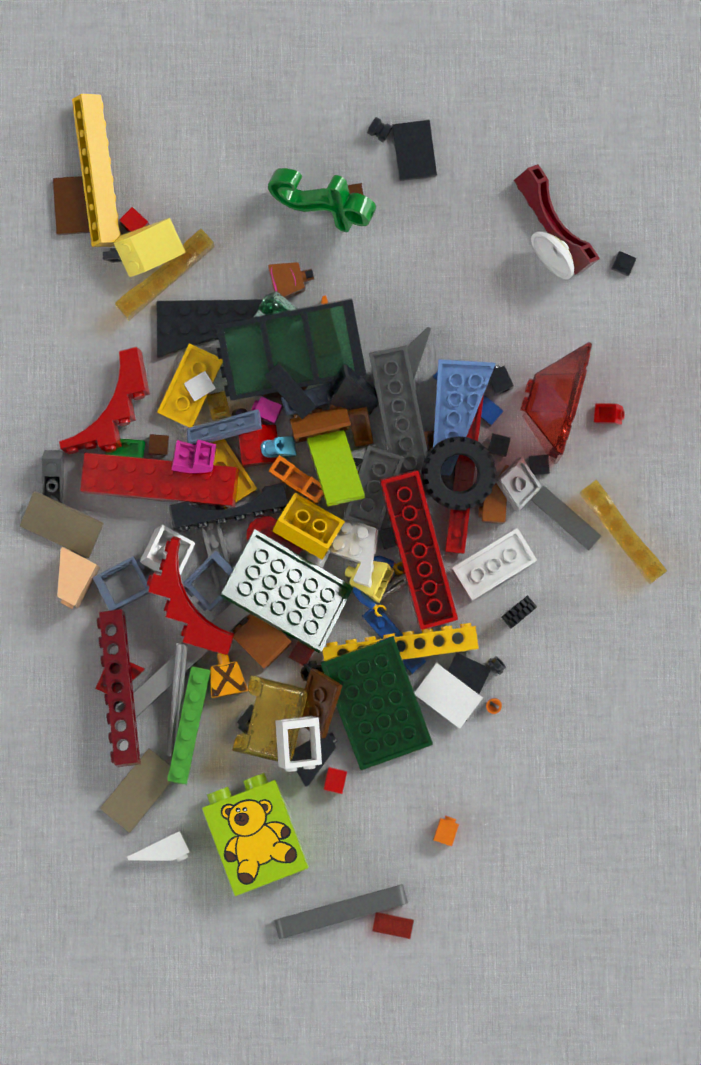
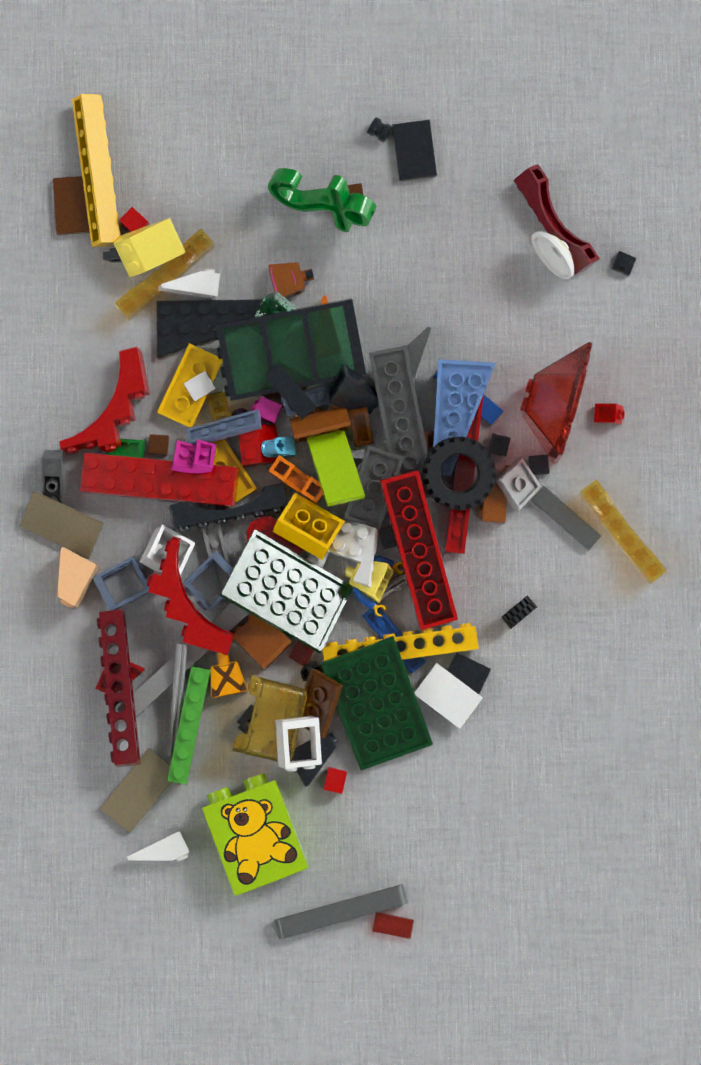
(199, 284): none -> white slope
(446, 830): orange brick -> none
(492, 709): orange hinge -> none
(494, 564): white plate -> none
(496, 665): black plate -> none
(500, 380): black brick -> none

